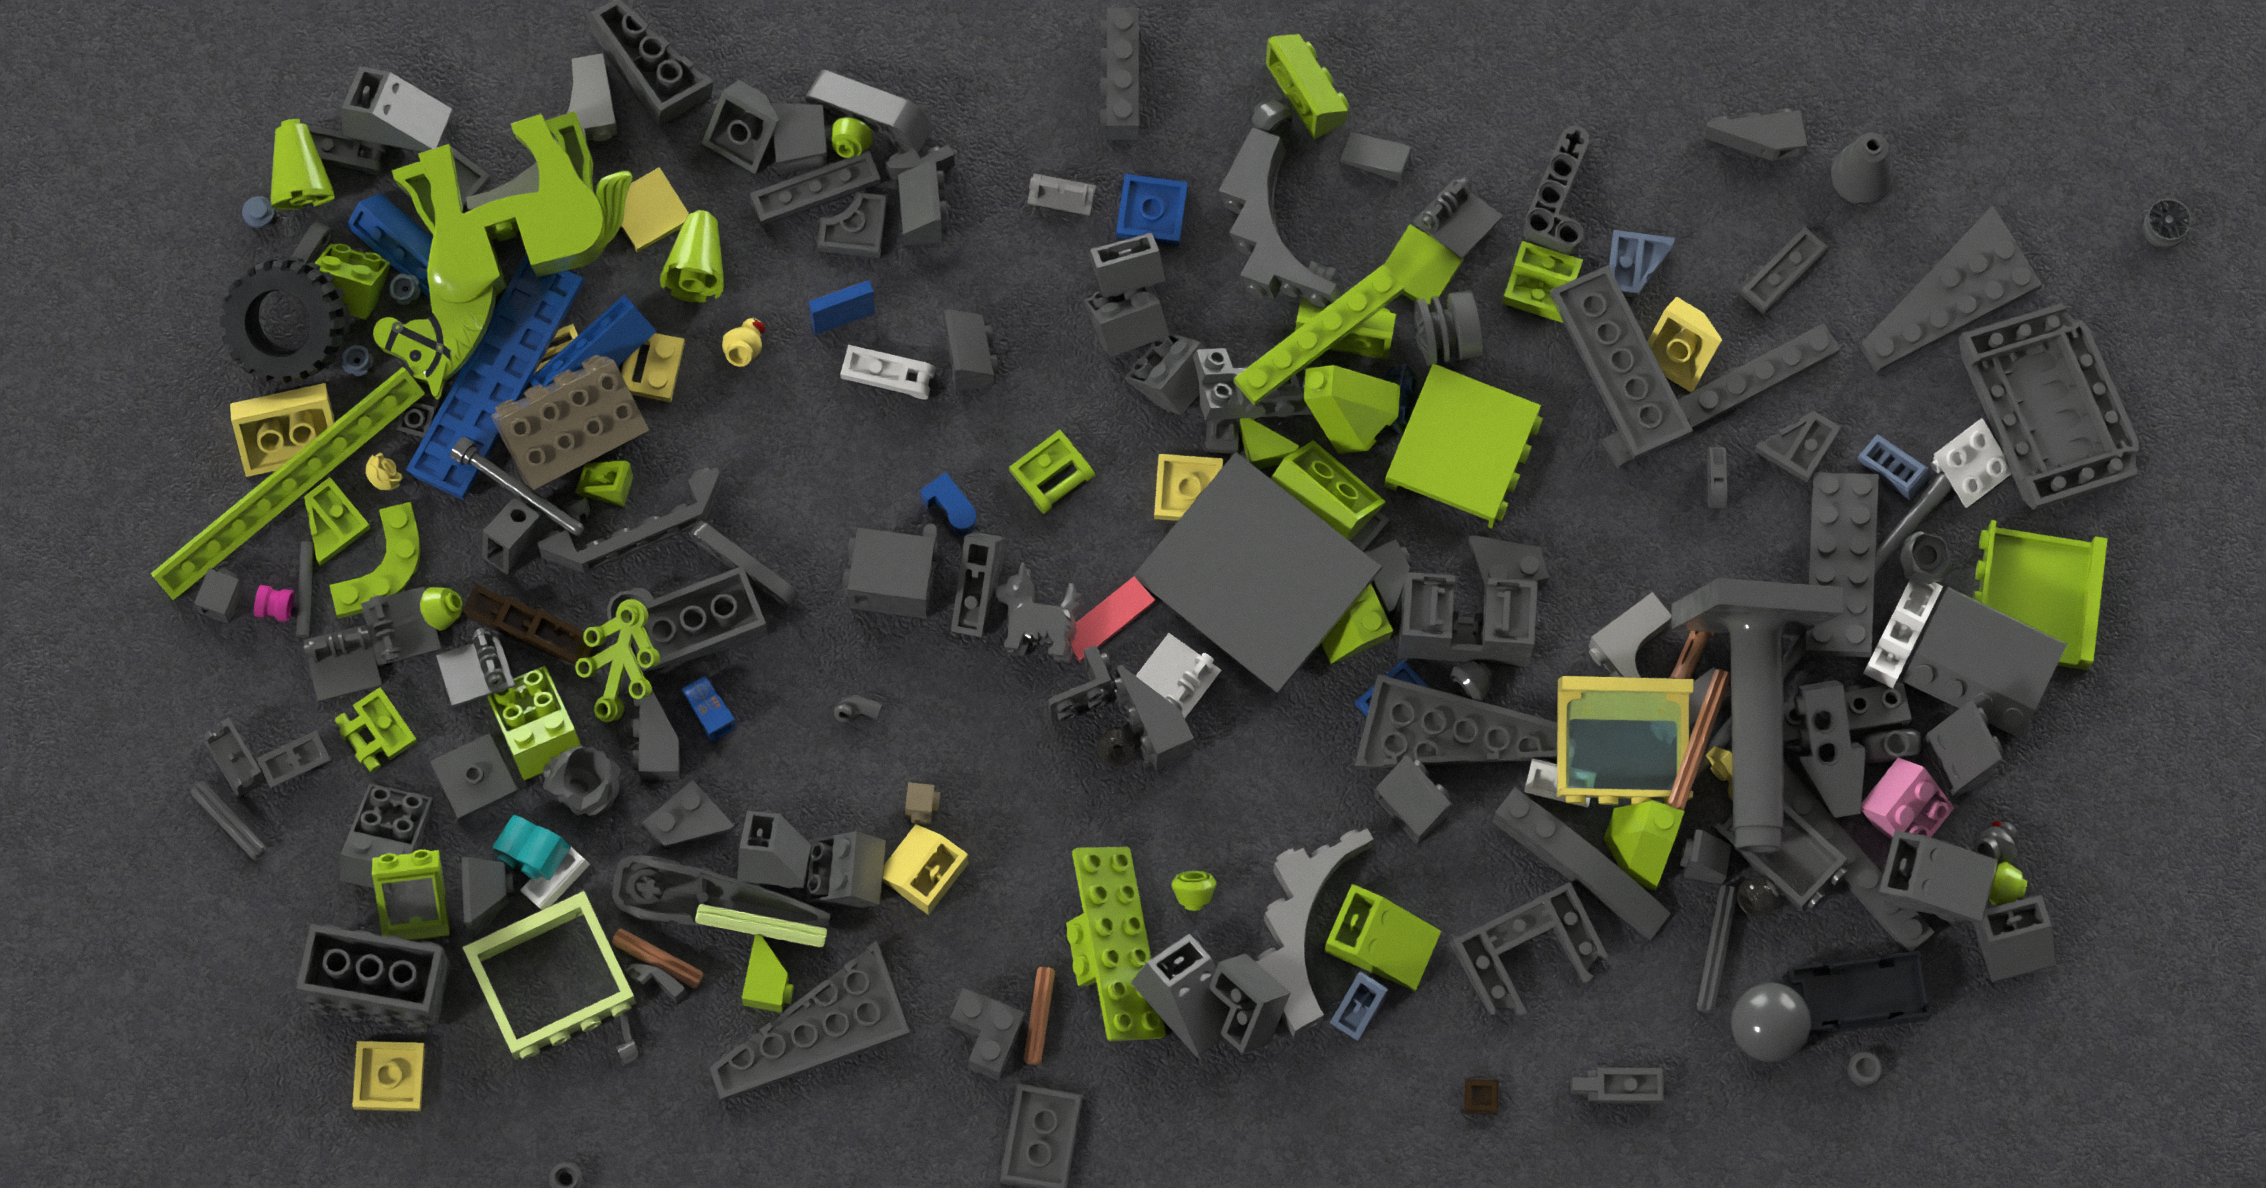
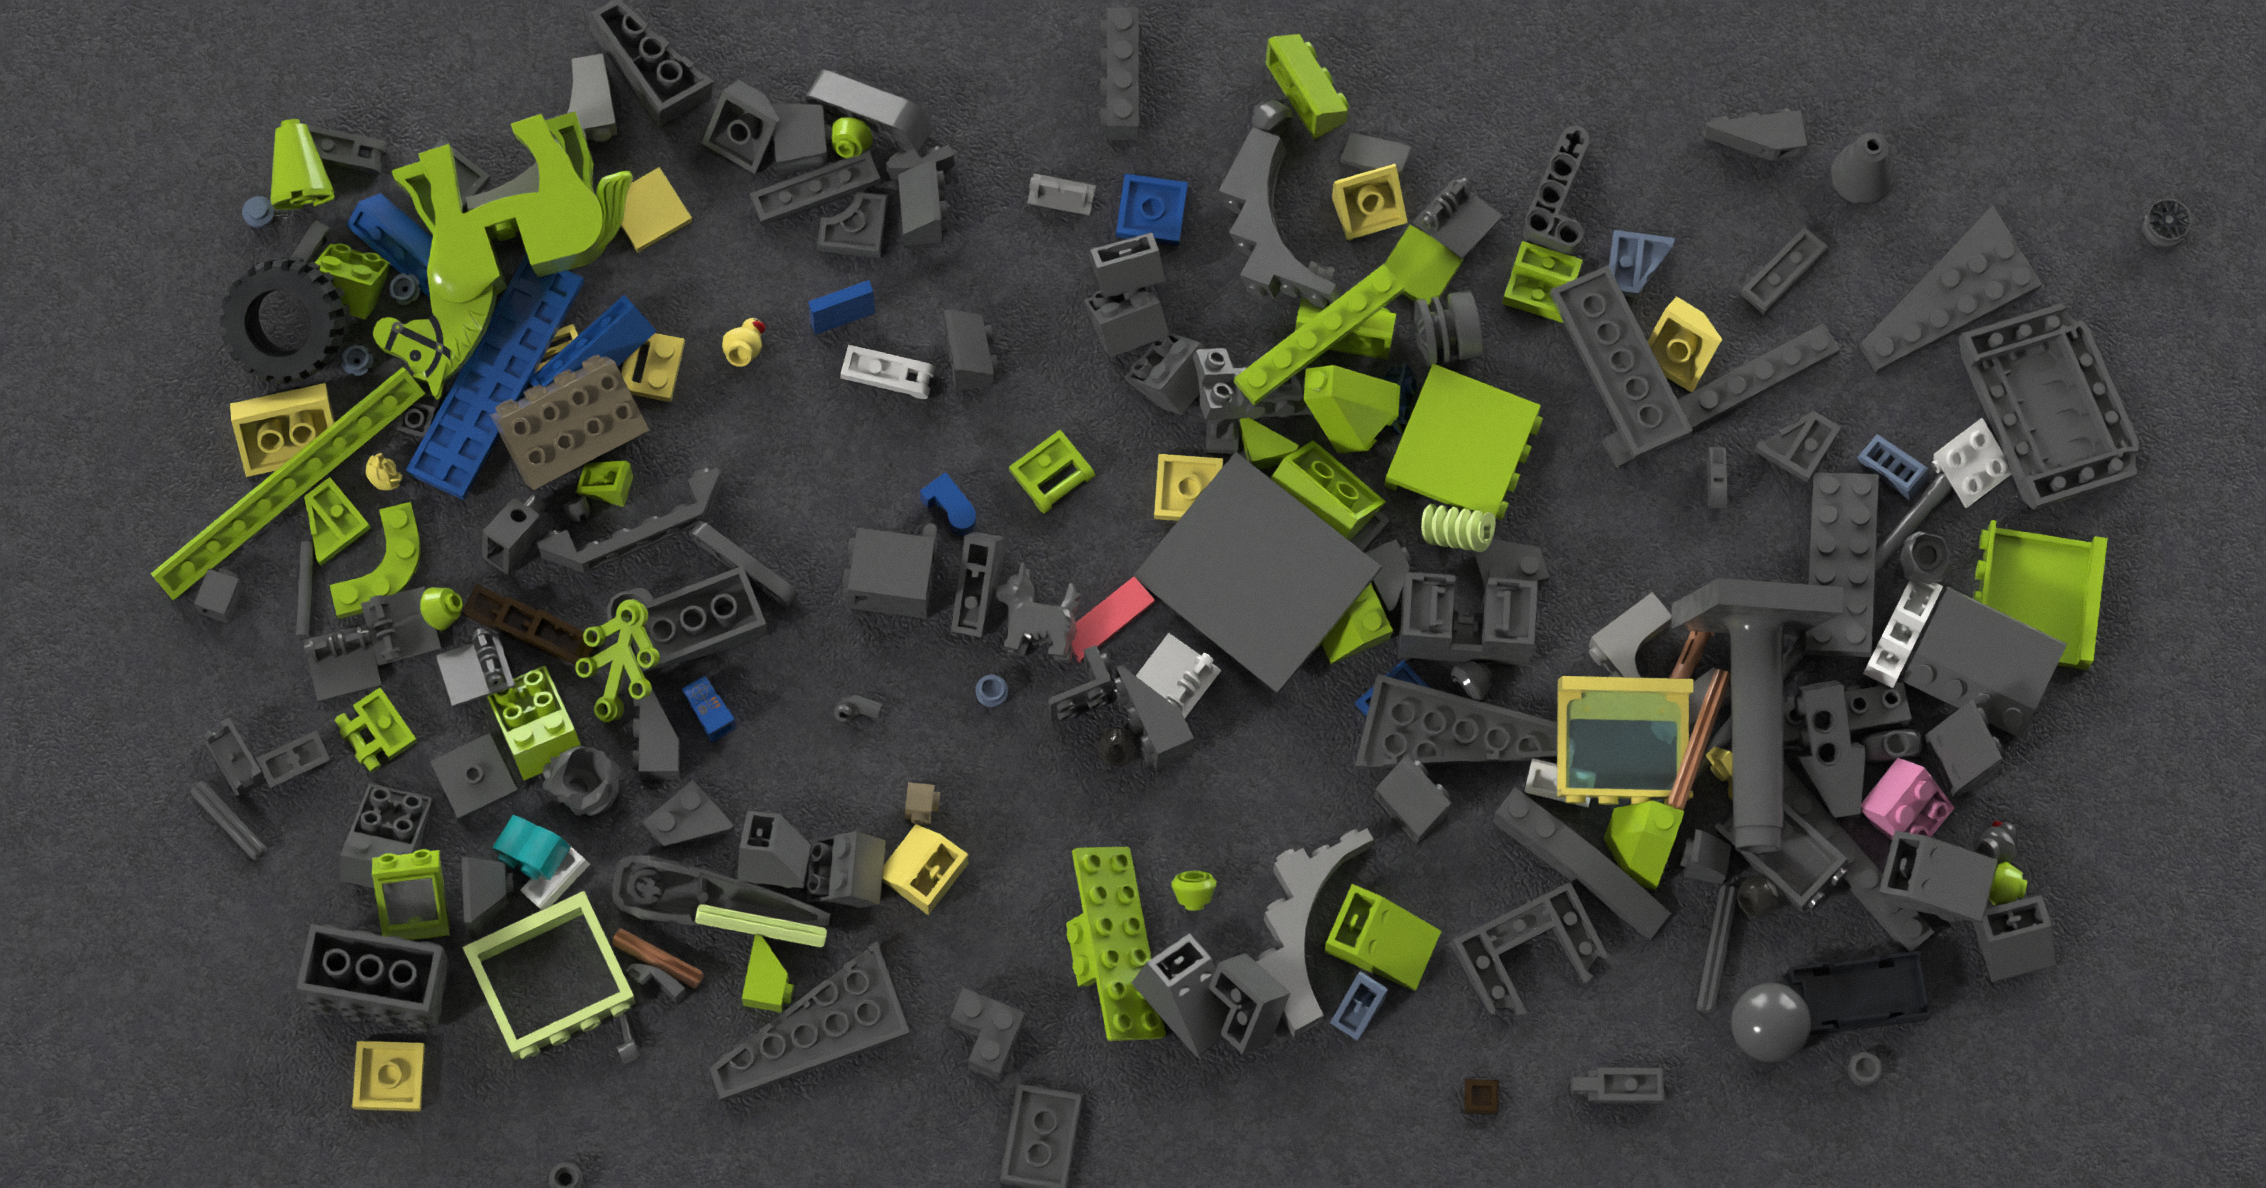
(273, 603): dark pink wheel -> none
(392, 112): dark grey slope -> none
(466, 453): dark grey piece -> none
(695, 260): lime cone -> none
(991, 690): none -> sand blue plate
(1039, 1015): nougat axle -> none
(1369, 202): none -> light yellow slope
(1457, 528): none -> yellowish green piece

